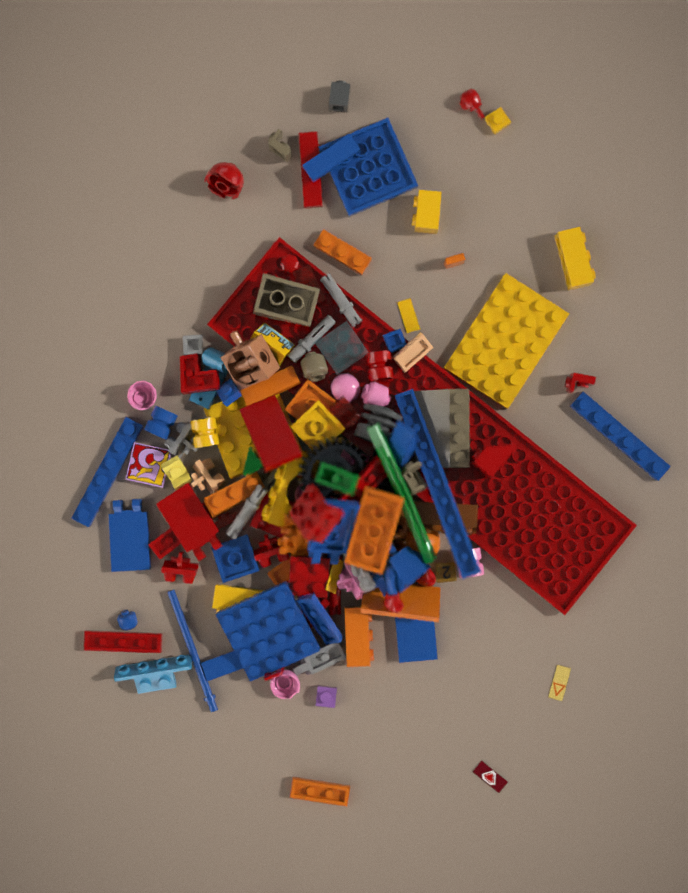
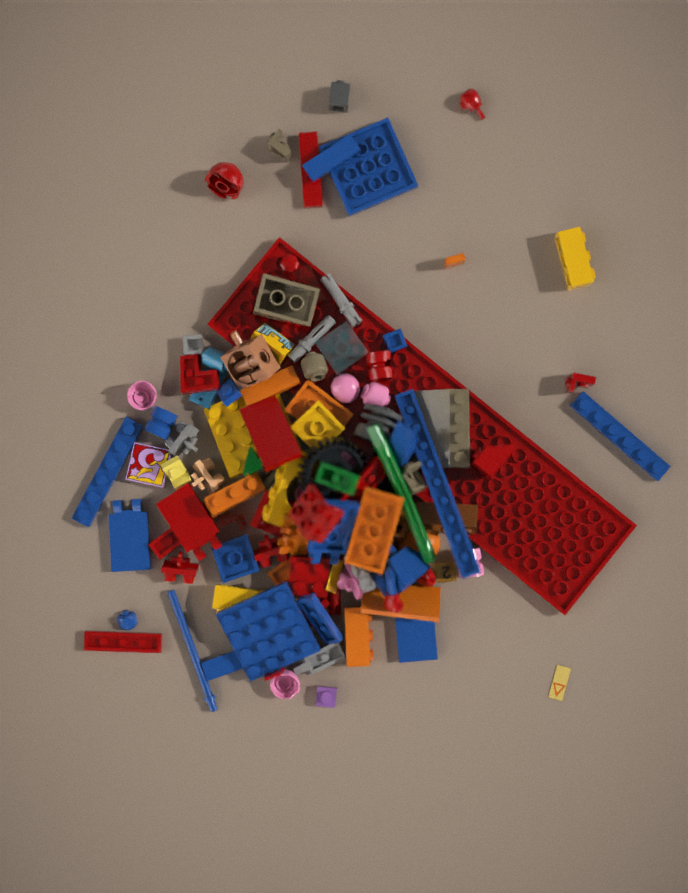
(153, 674): dark azure bracket -> none
(204, 432): yellow wheel -> none
(250, 506): light grey pin -> none
(320, 791): orange tile -> none
(342, 252): orange plate -> none
(344, 412): clear red bracket -> none
(408, 315): yellow sticker -> none
(412, 352): light nougat tile -> none
(427, 212): yellow brick -> none
(490, 776): dark red sticker -> none
(497, 120): yellow plate -> none
(506, 341): yellow plate -> none

